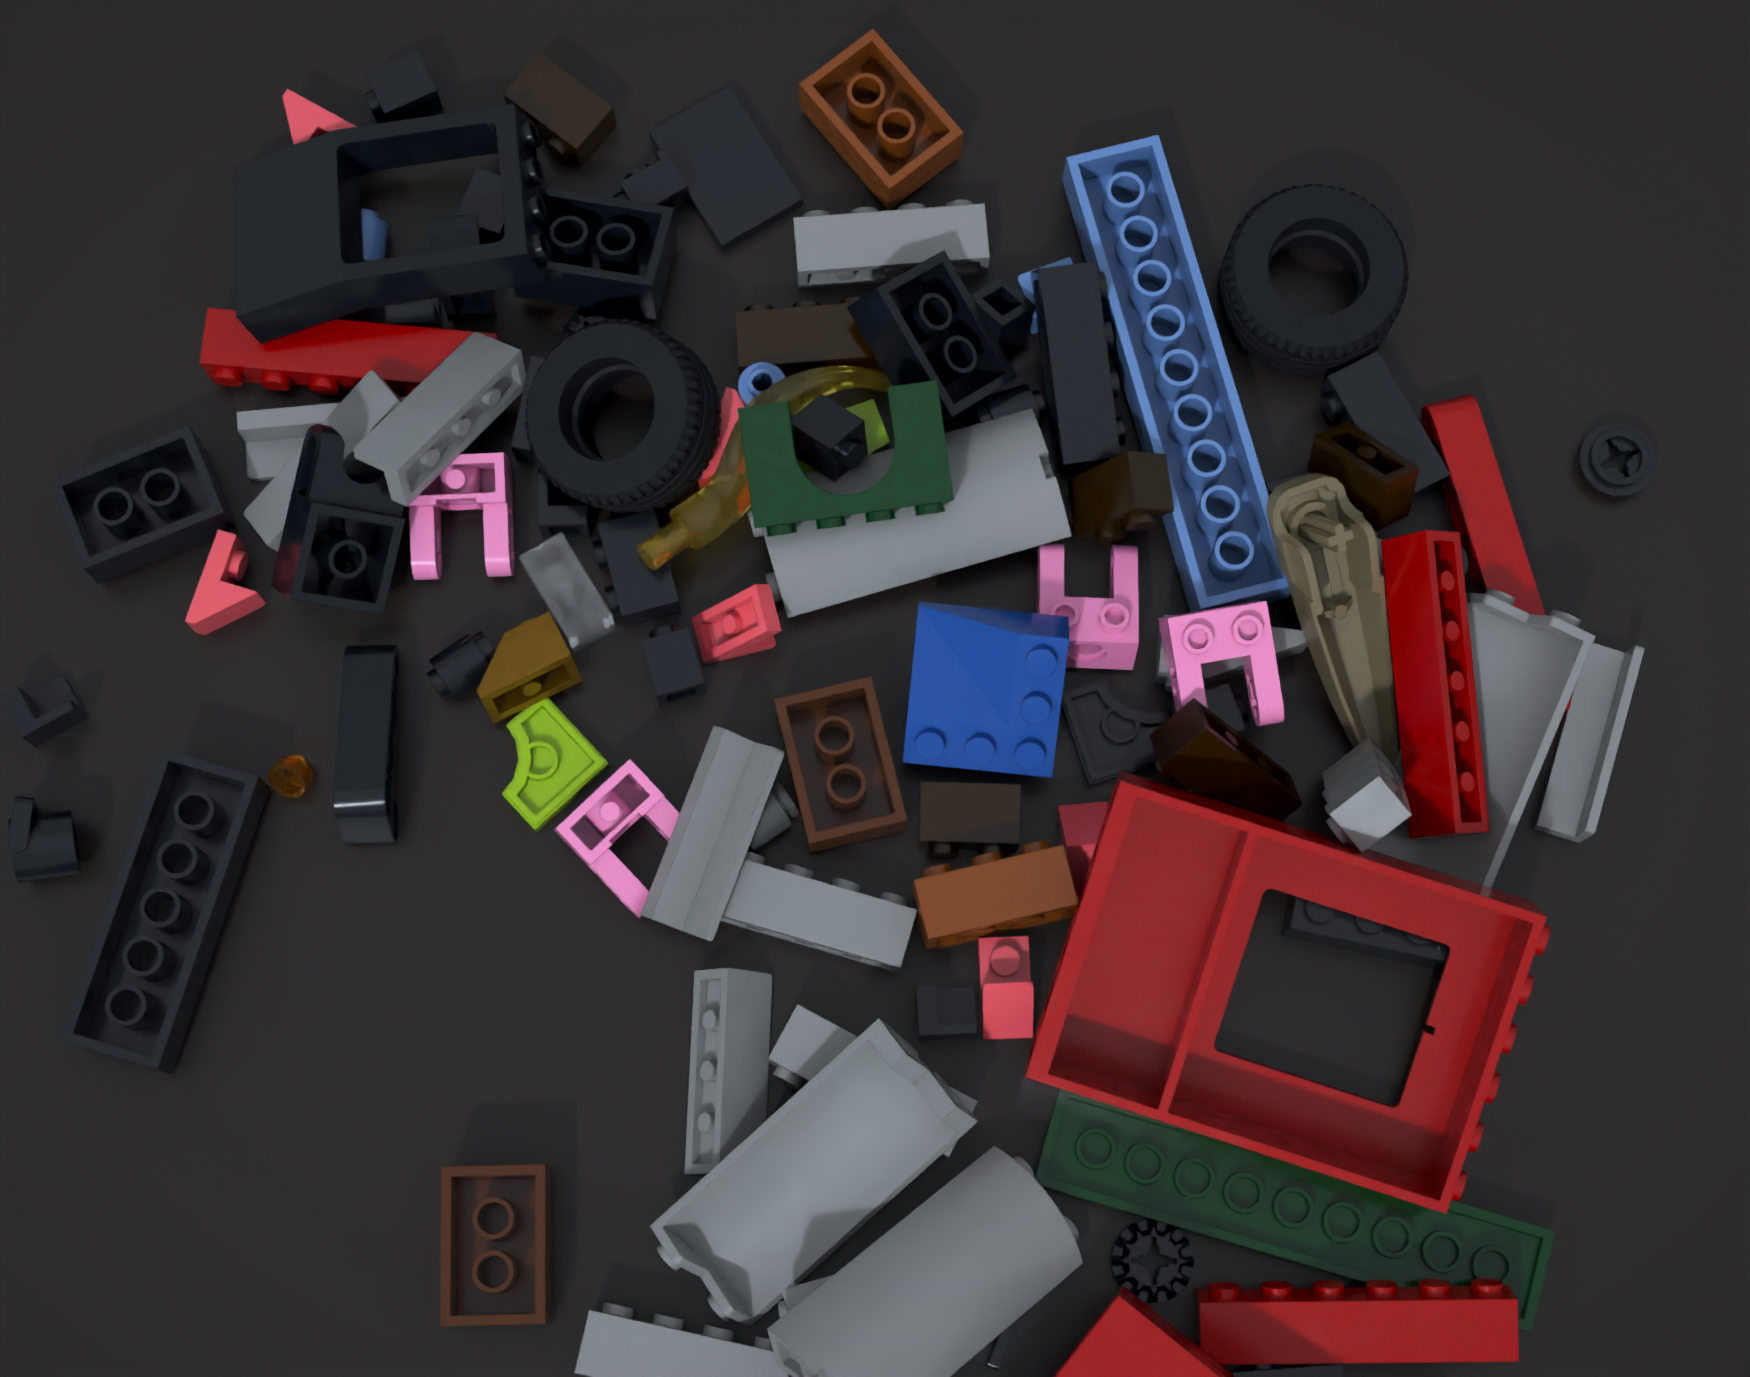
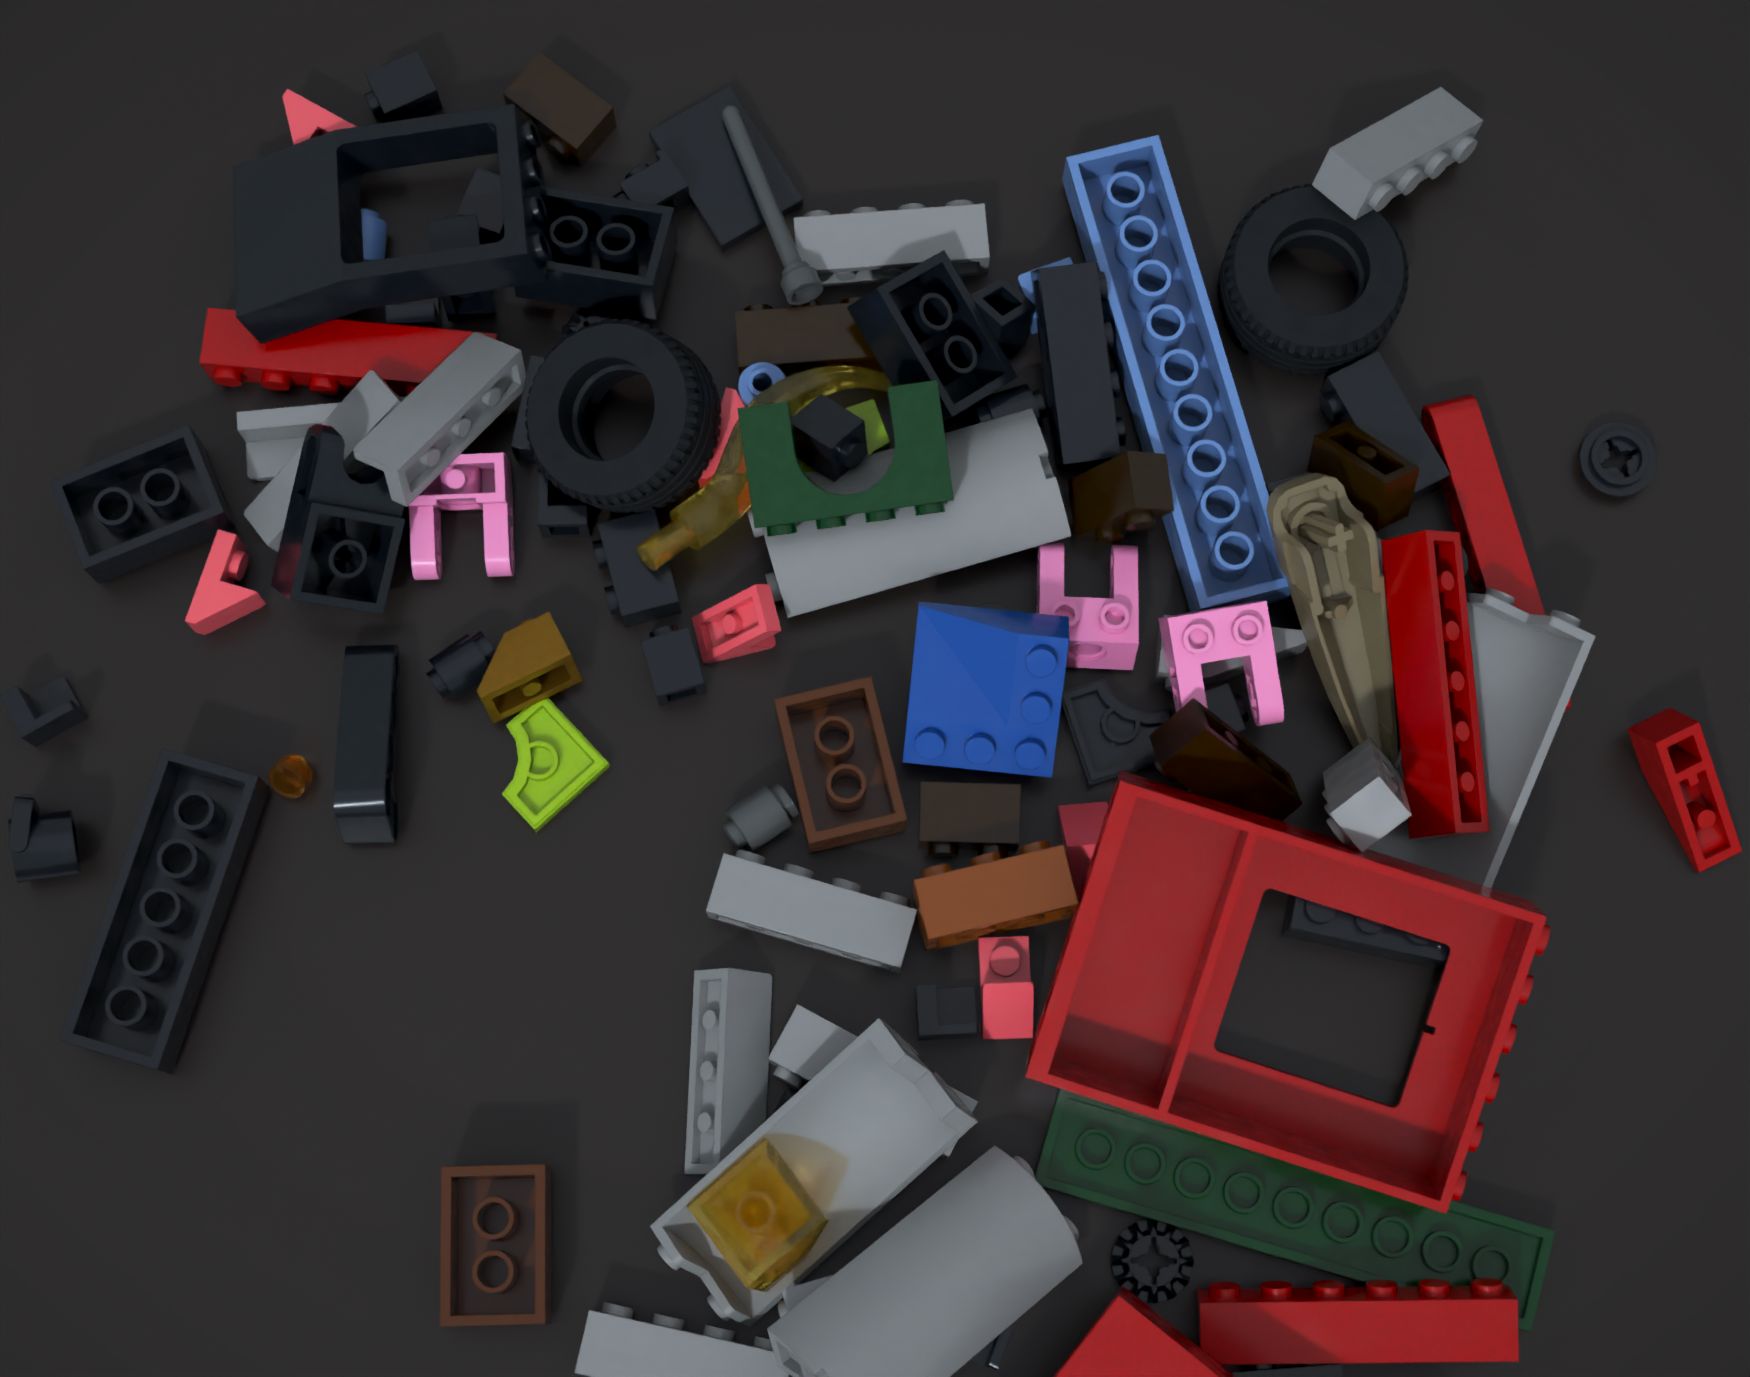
(567, 592): clear brick -> none
(606, 817): bright pink brick -> none
(712, 833): light grey panel -> none
(760, 1217): none -> clear yellow slope
(799, 280): none -> dark grey piece
(880, 119): dark orange brick -> none
(1398, 153): none -> light grey brick
(1588, 744): light grey panel -> none
(1686, 786): none -> red slope

